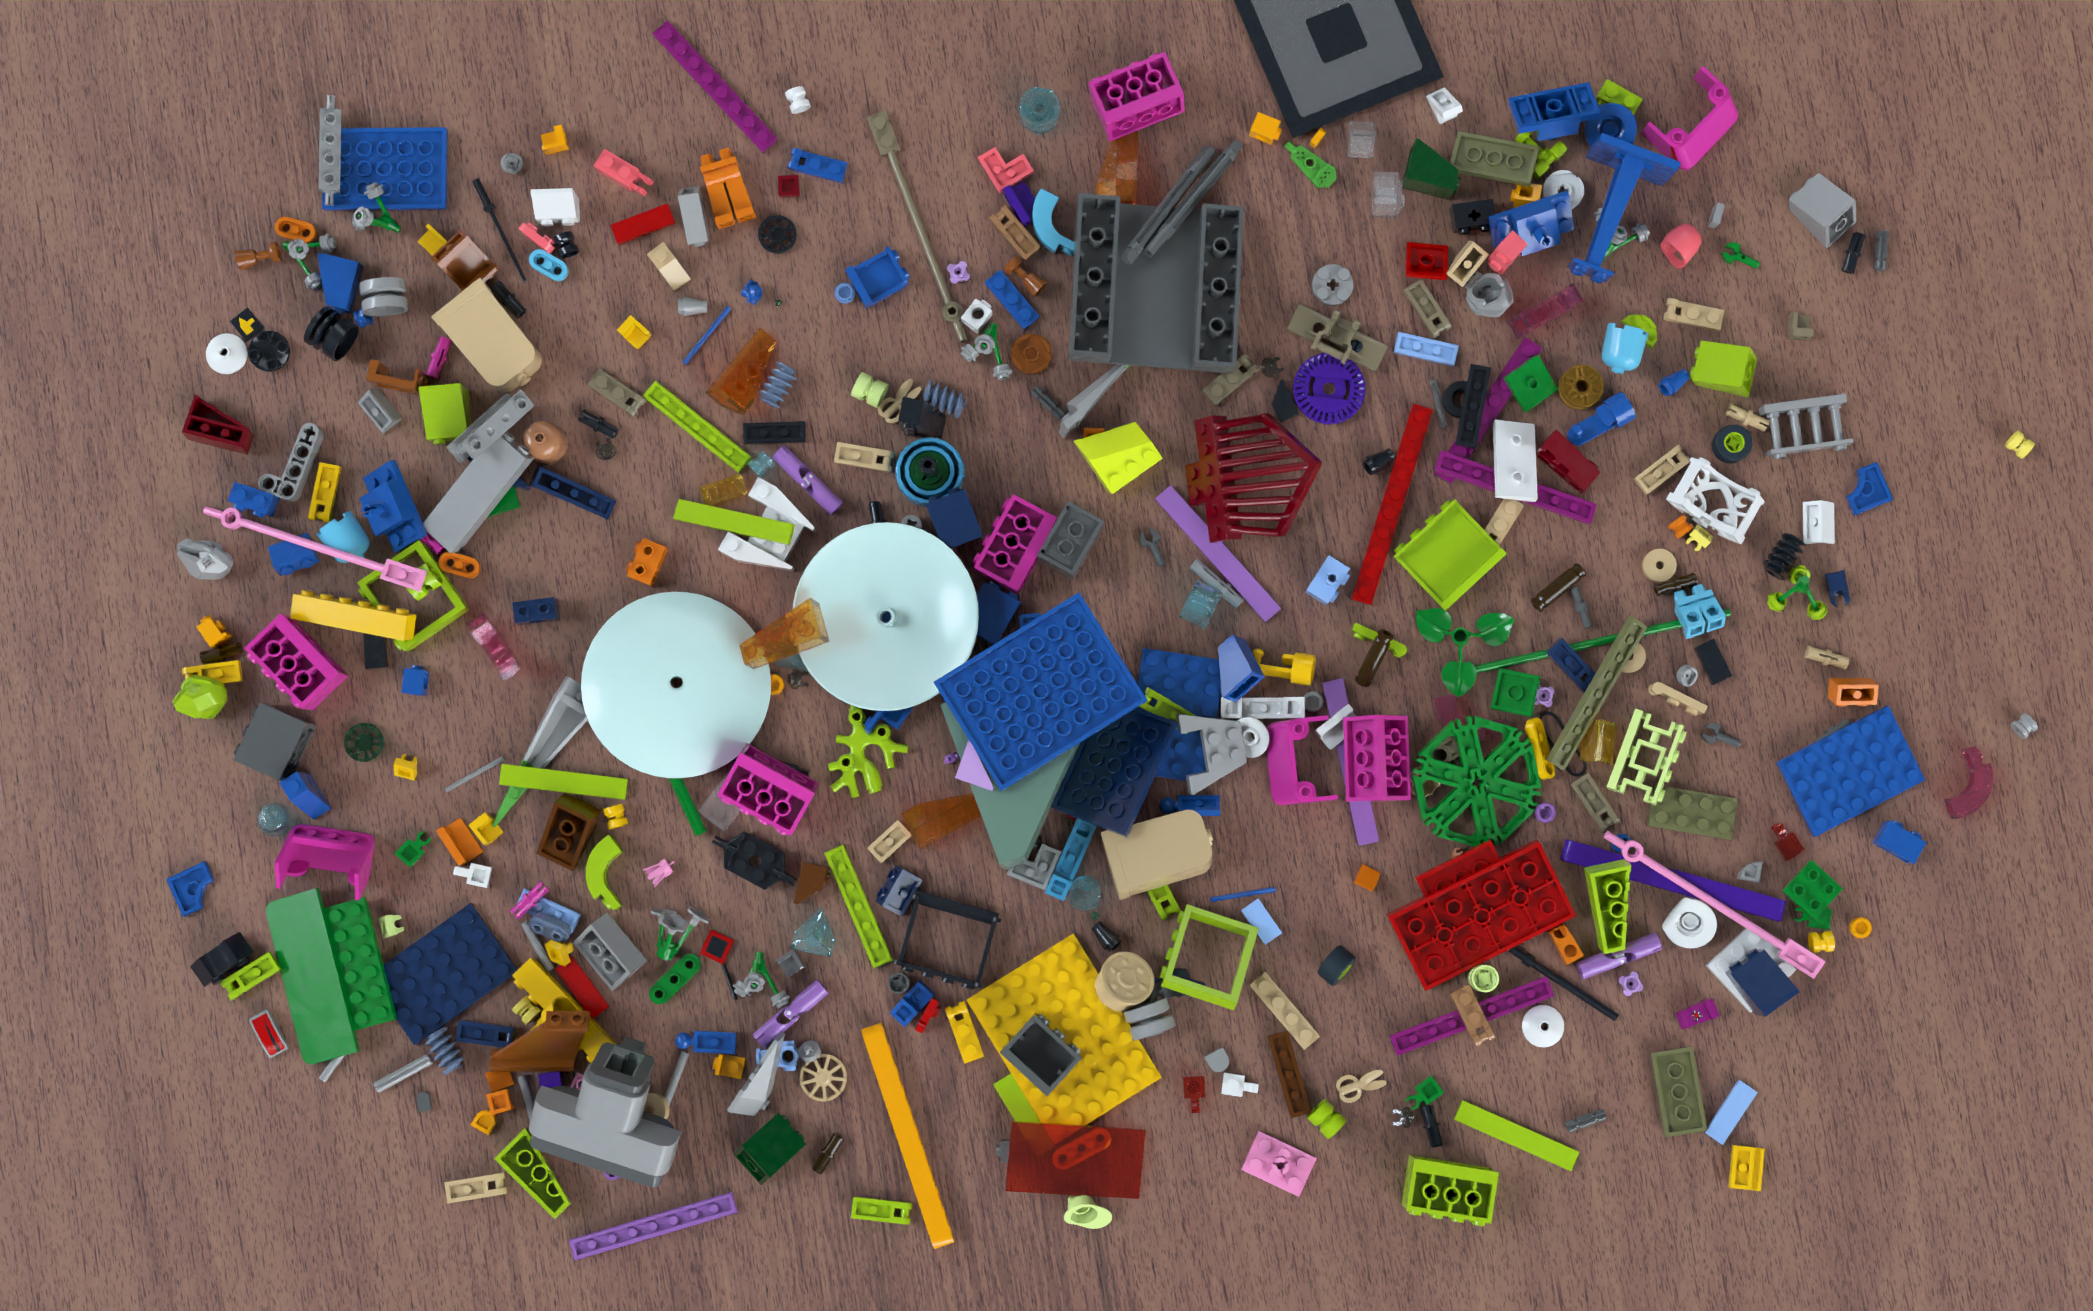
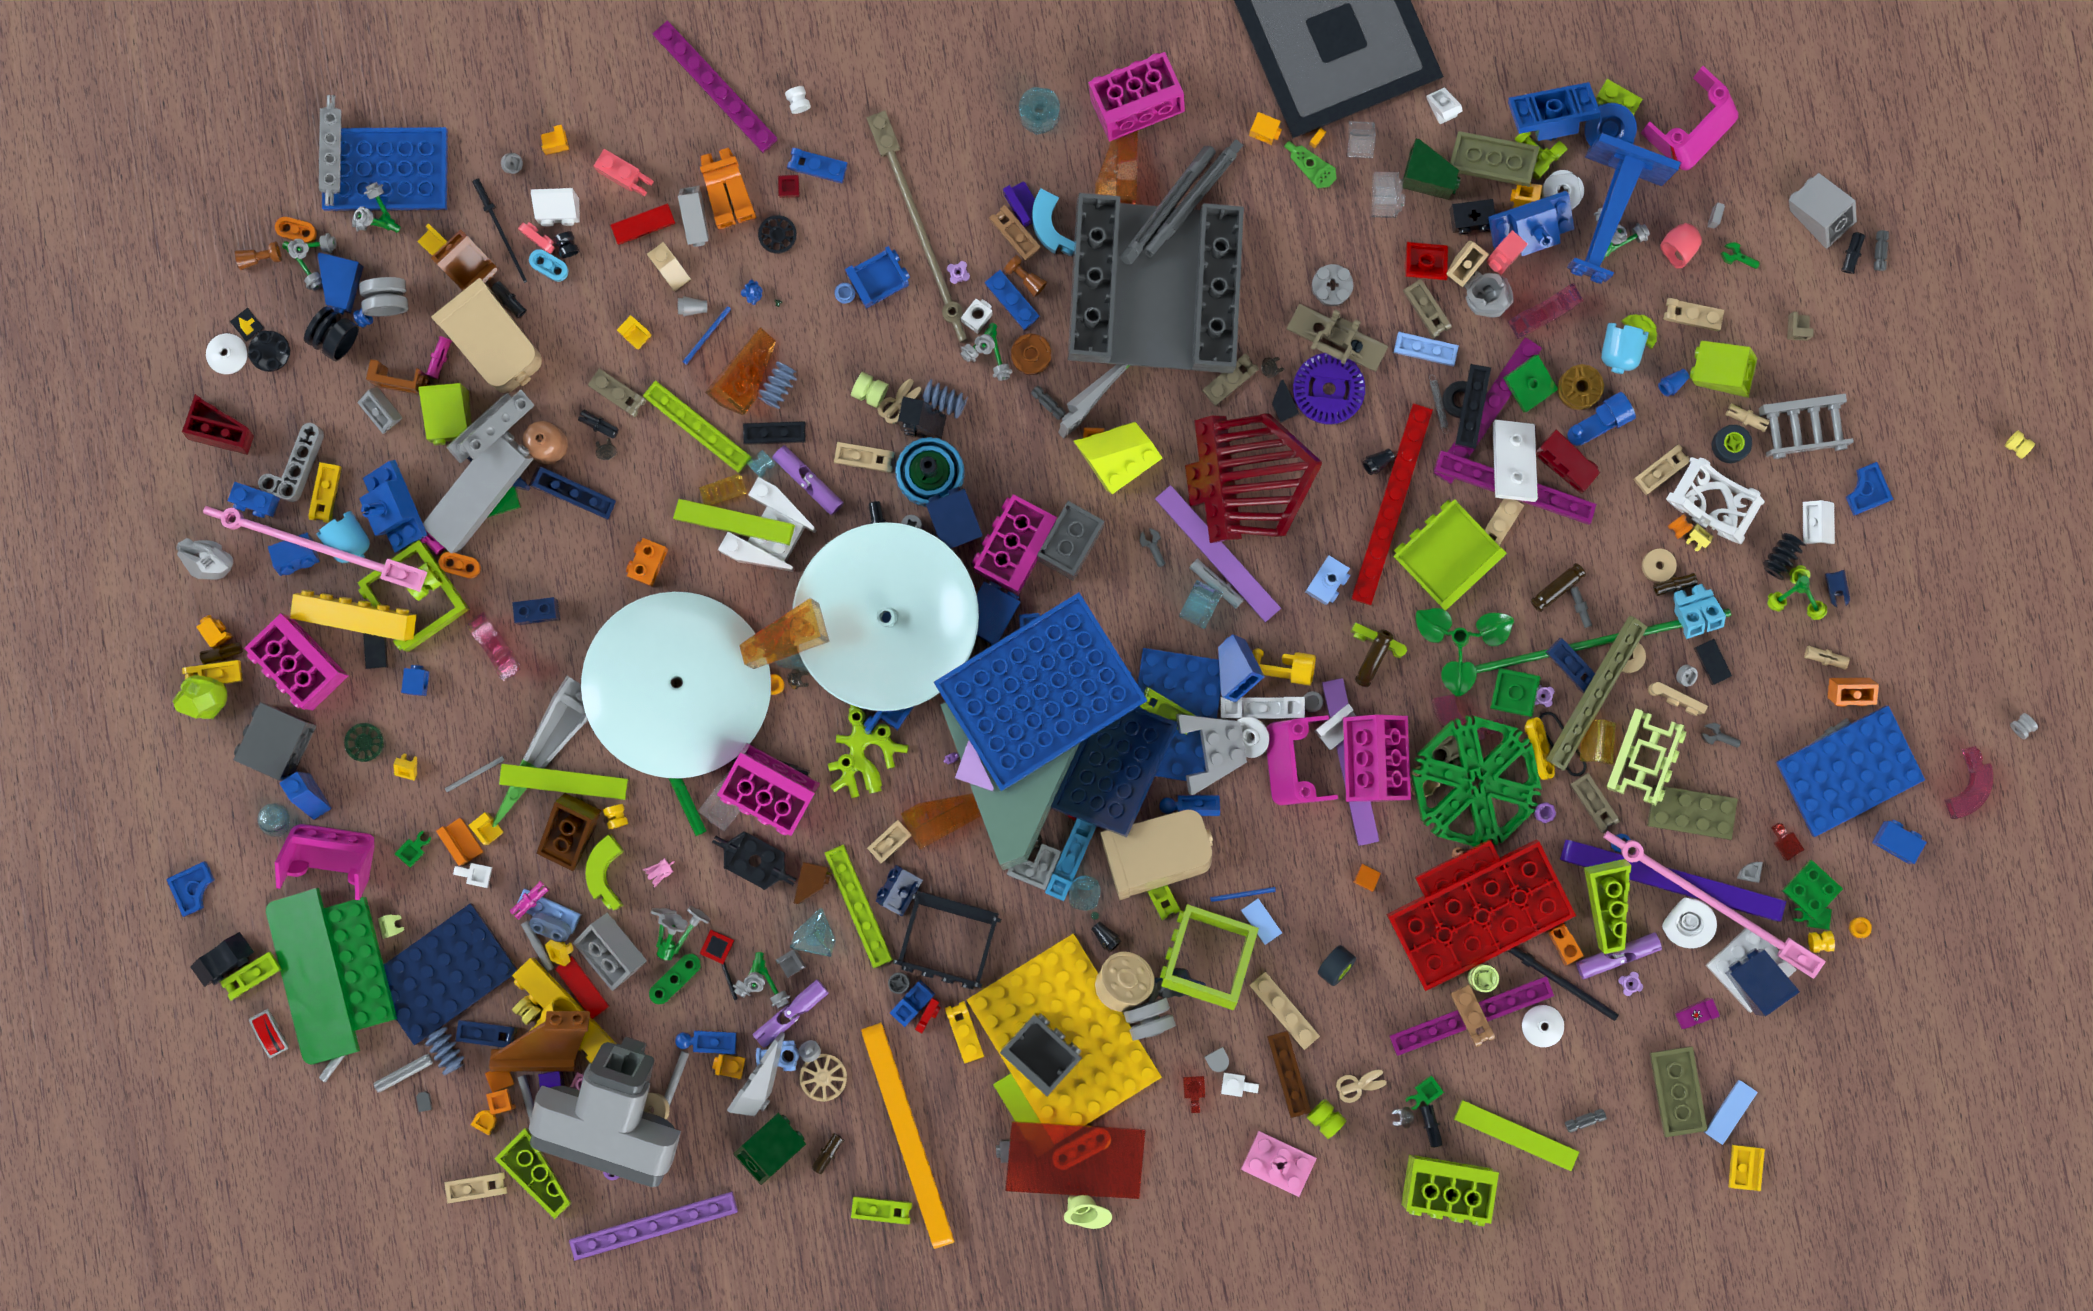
(1002, 173): coral plate -> none

